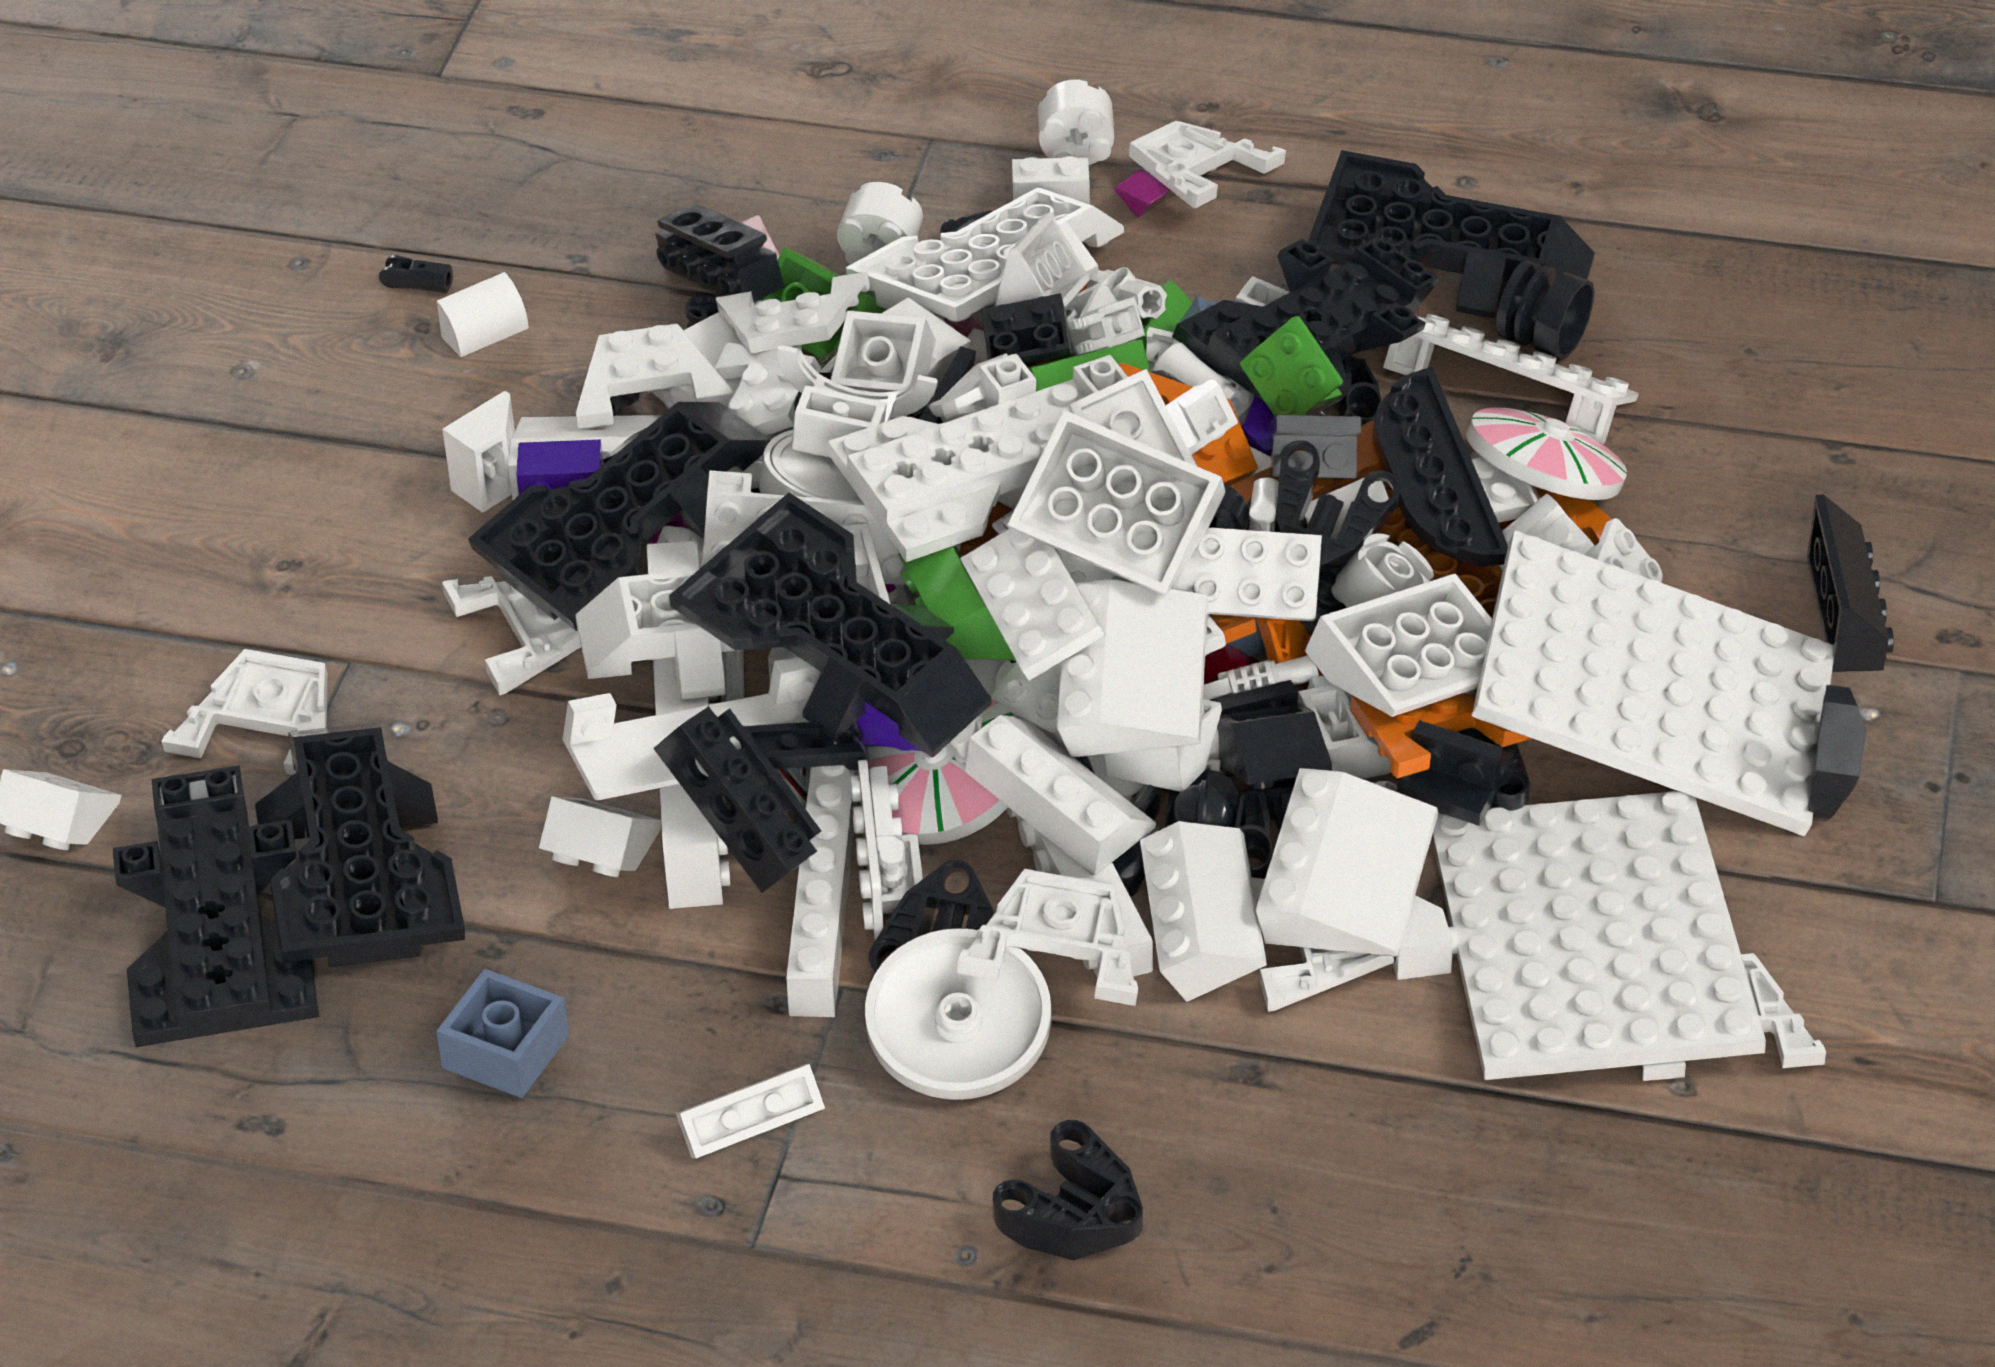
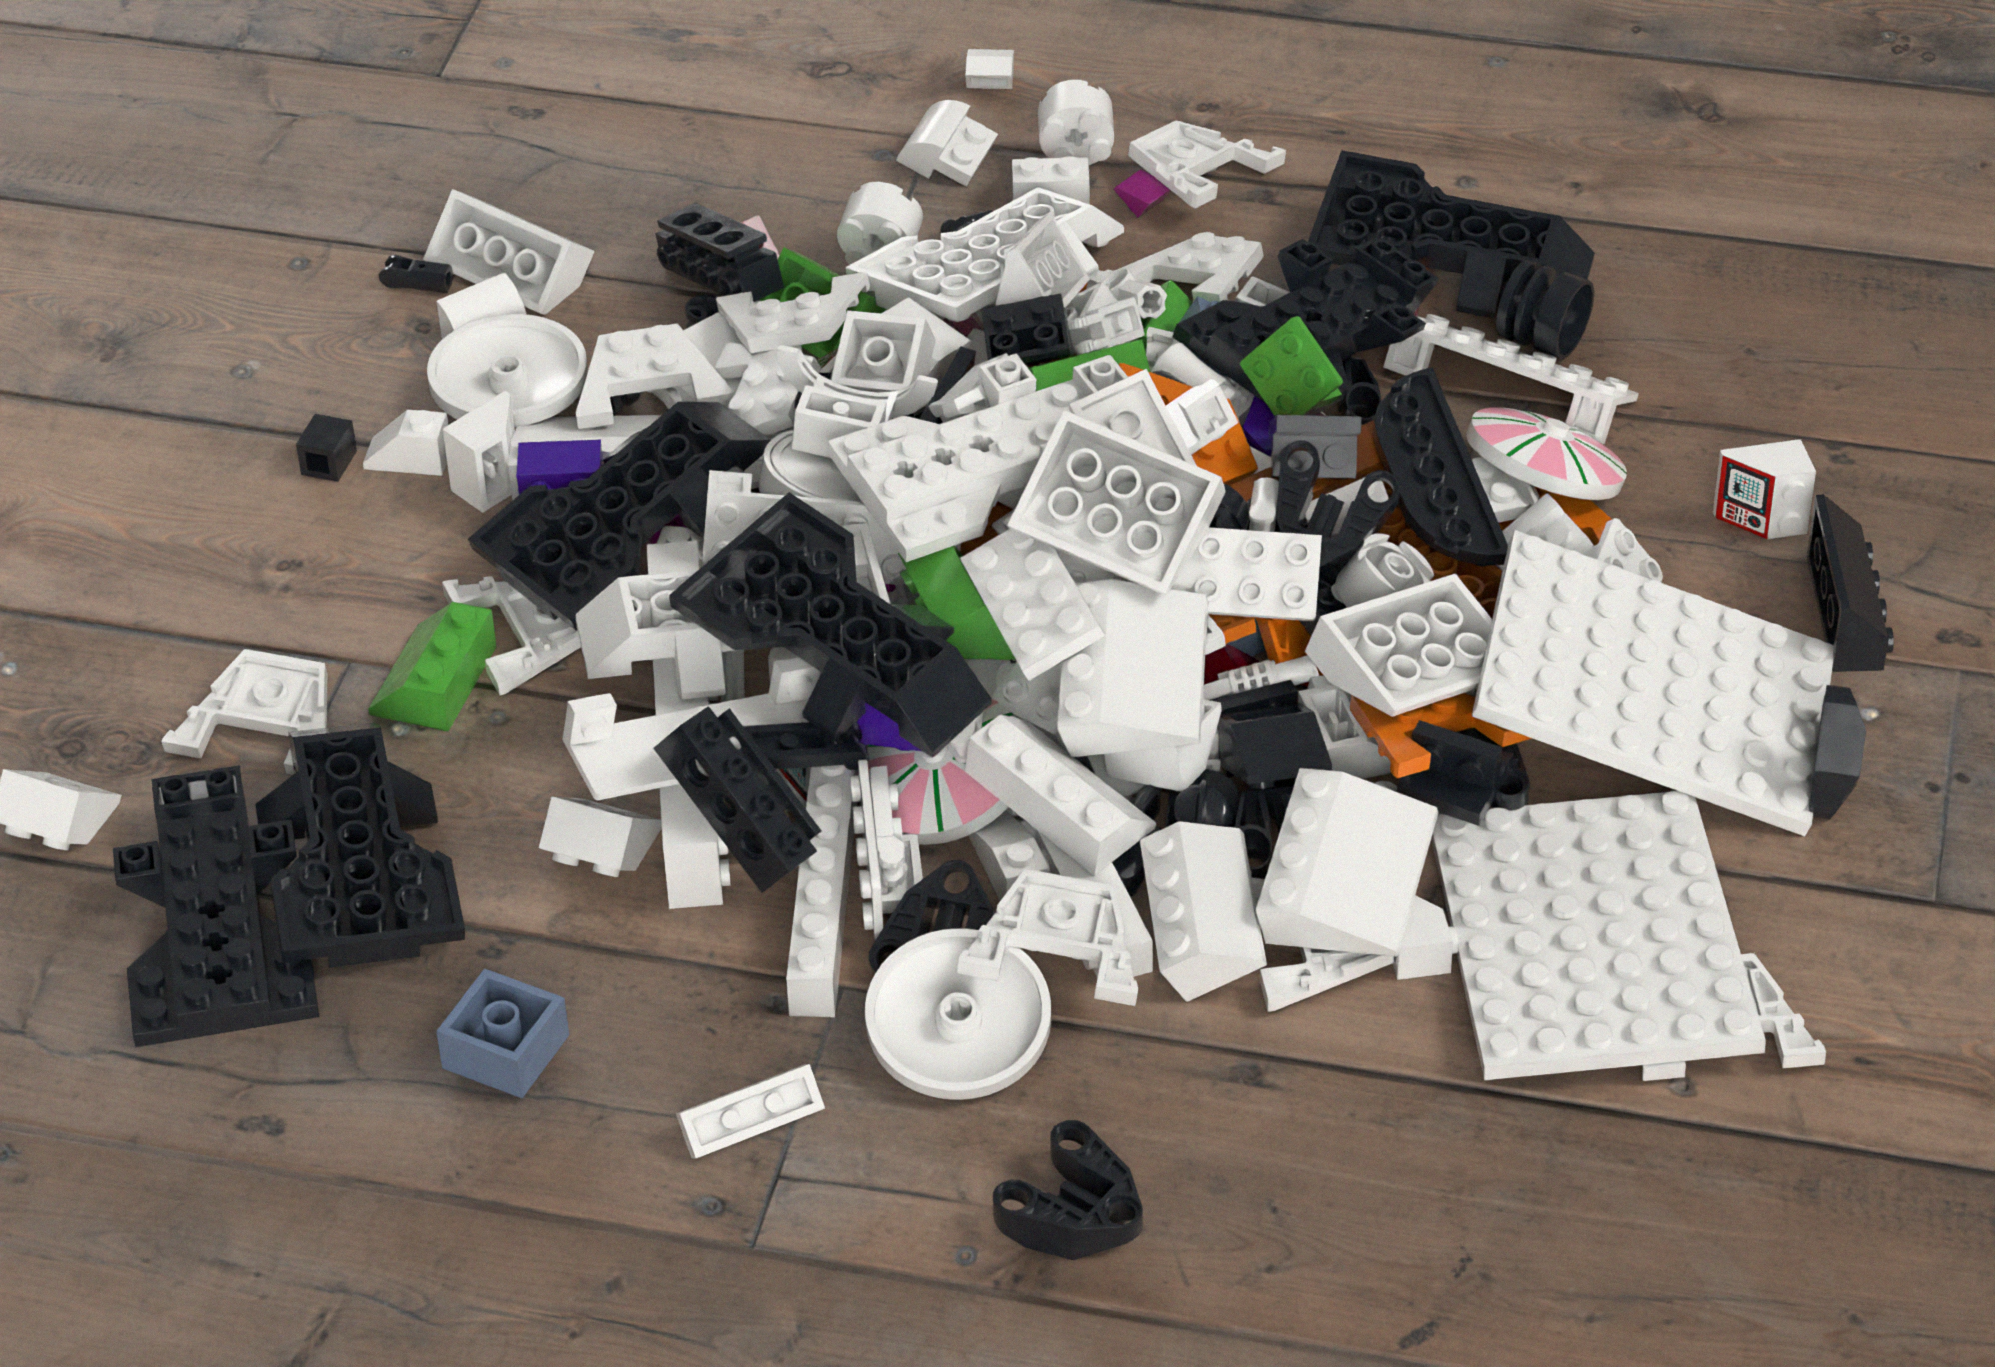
(326, 447): none -> black brick
(410, 444): none -> white slope
(438, 667): none -> bright green slope
(489, 241): none -> white slope
(514, 353): none -> white dish
(947, 143): none -> white brick
(989, 69): none -> white piece
(1006, 851): none -> white slope
(1203, 260): none -> white wing
(1765, 488): none -> white slope

